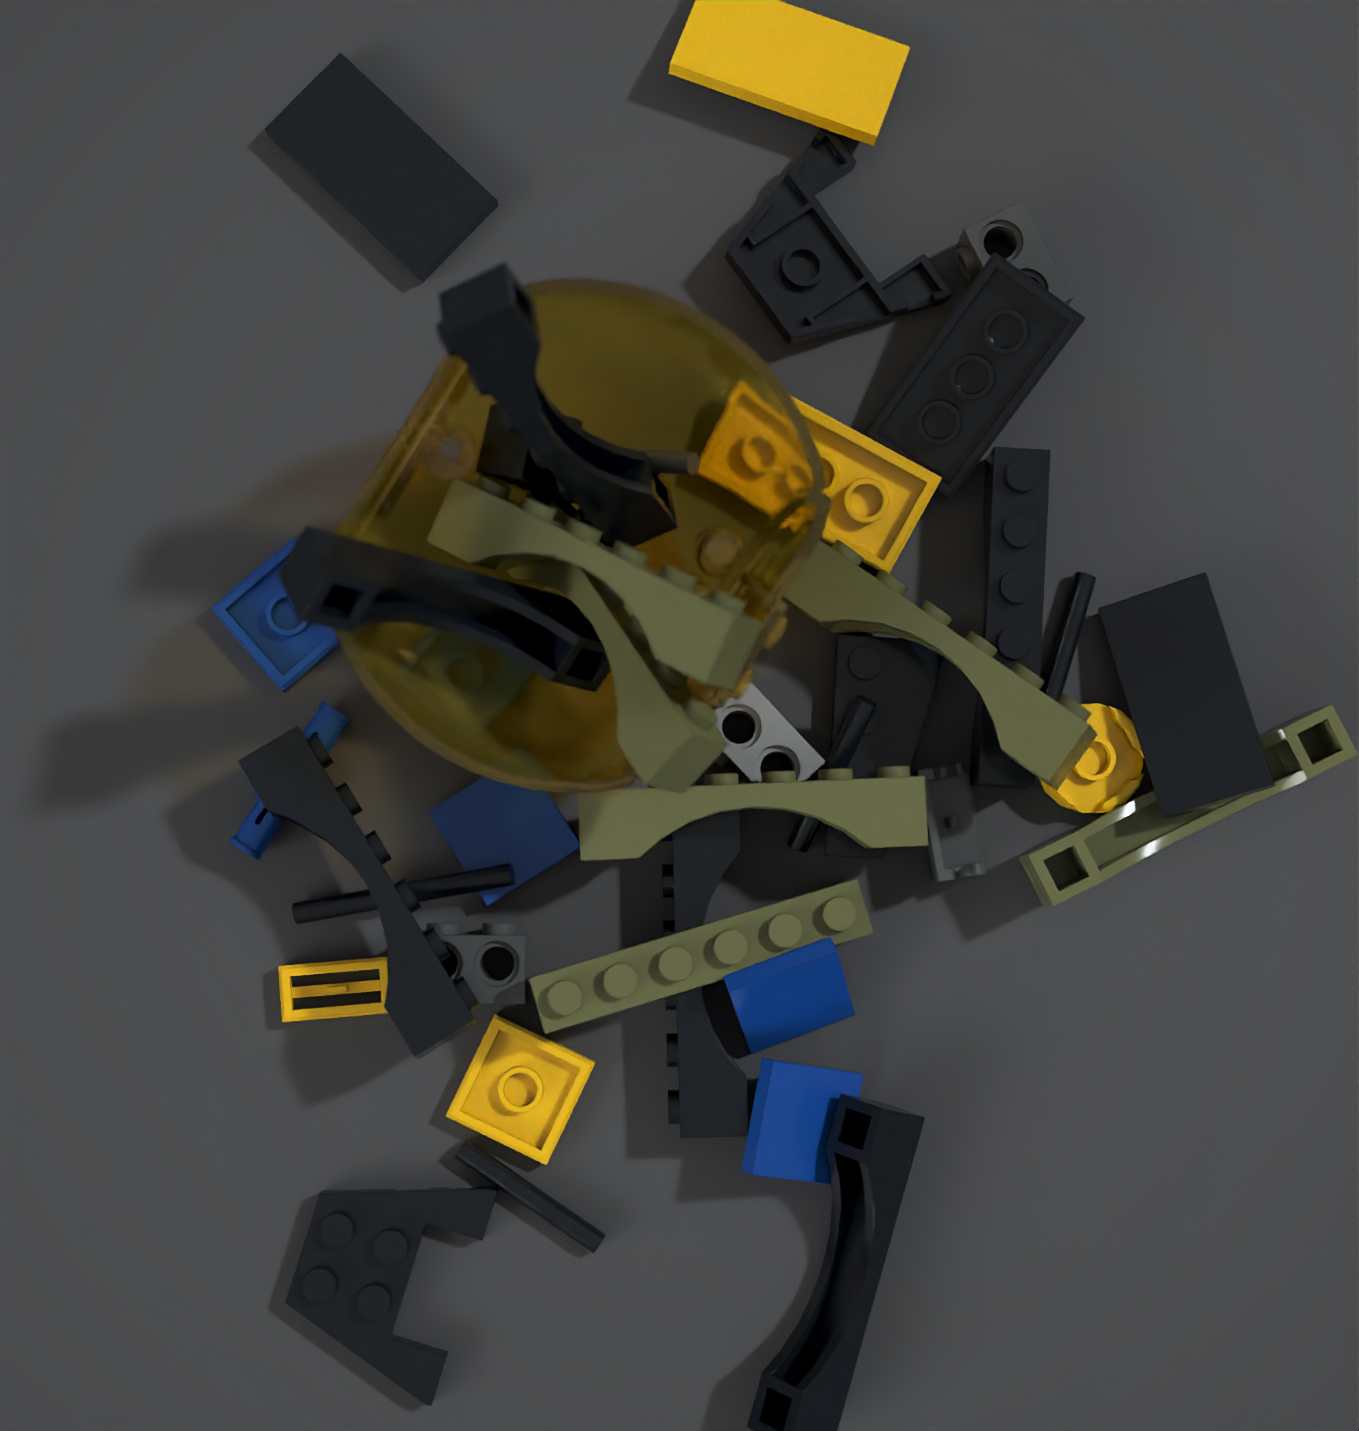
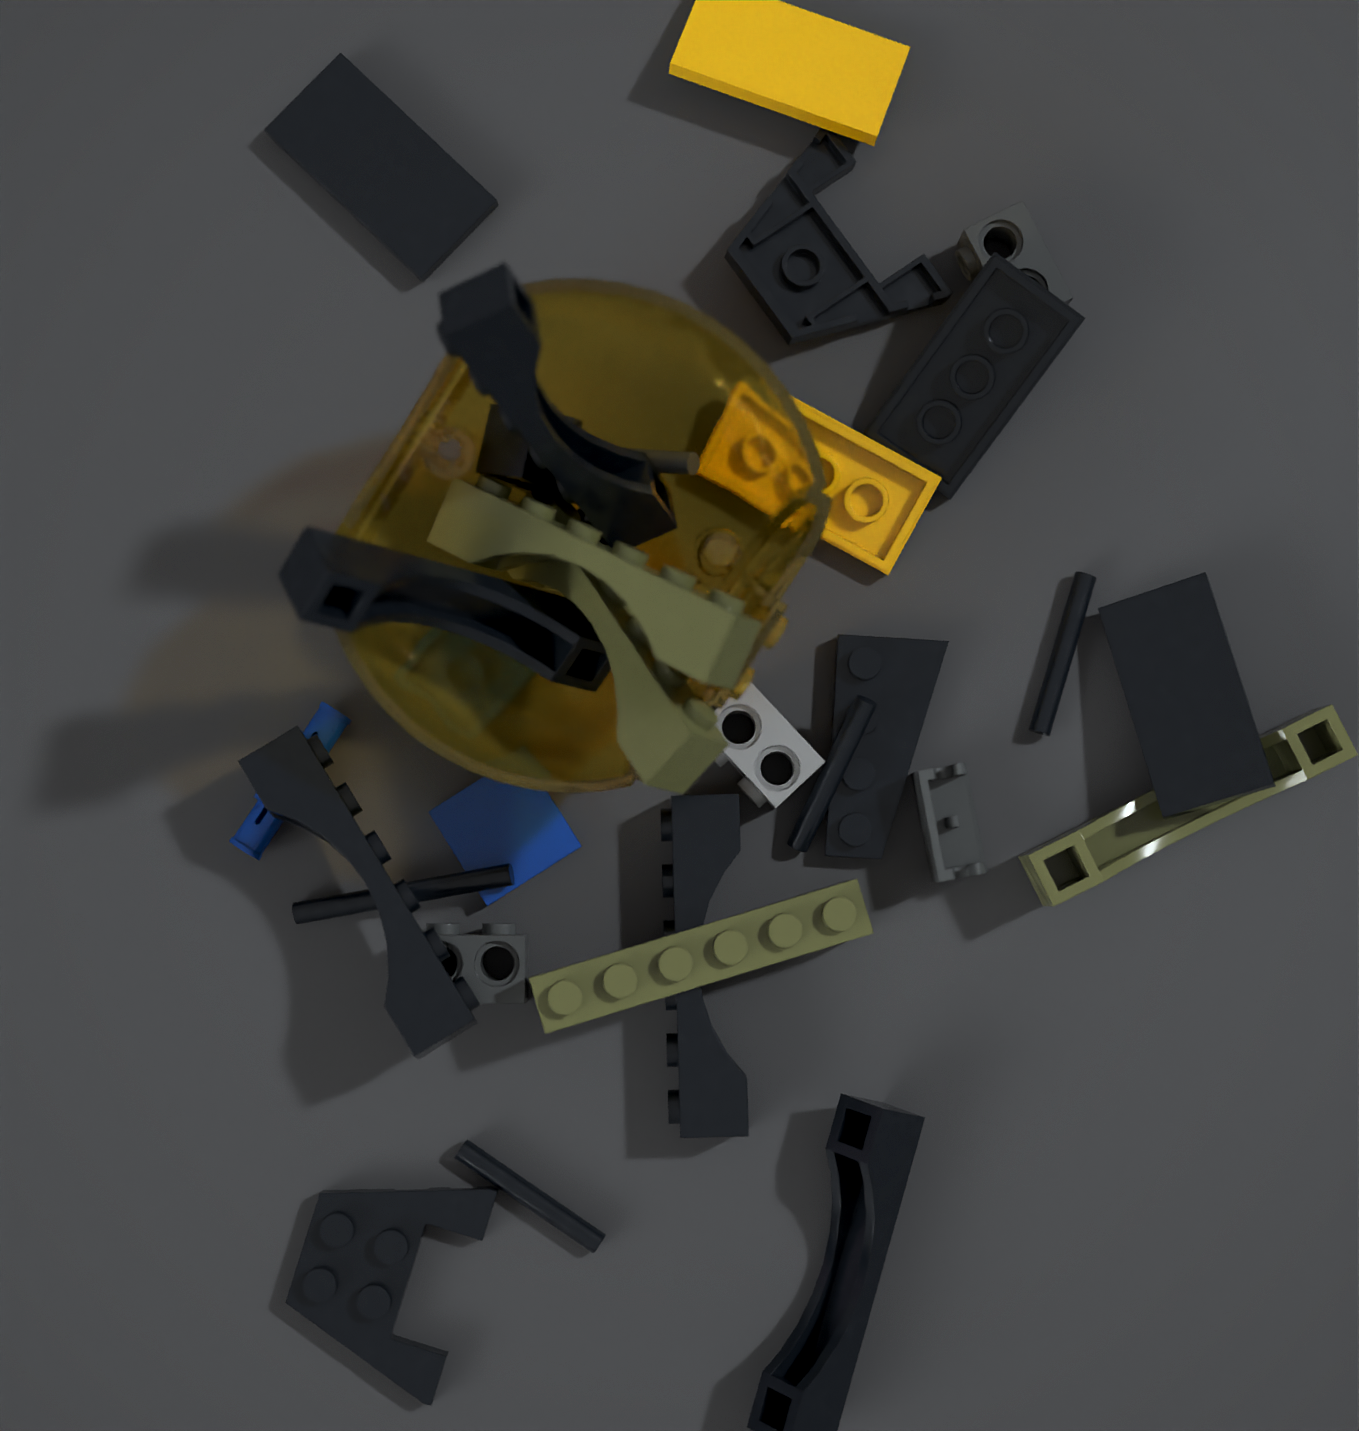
(269, 628): blue tile -> none
(288, 992): yellow tile -> none
(520, 1089): yellow tile -> none
(790, 995): blue tile -> none
(794, 1119): blue tile -> none
(870, 810): olive arch -> none
(1013, 591): black arch -> none
(1030, 725): olive arch -> none
(1109, 767): yellow tile -> none

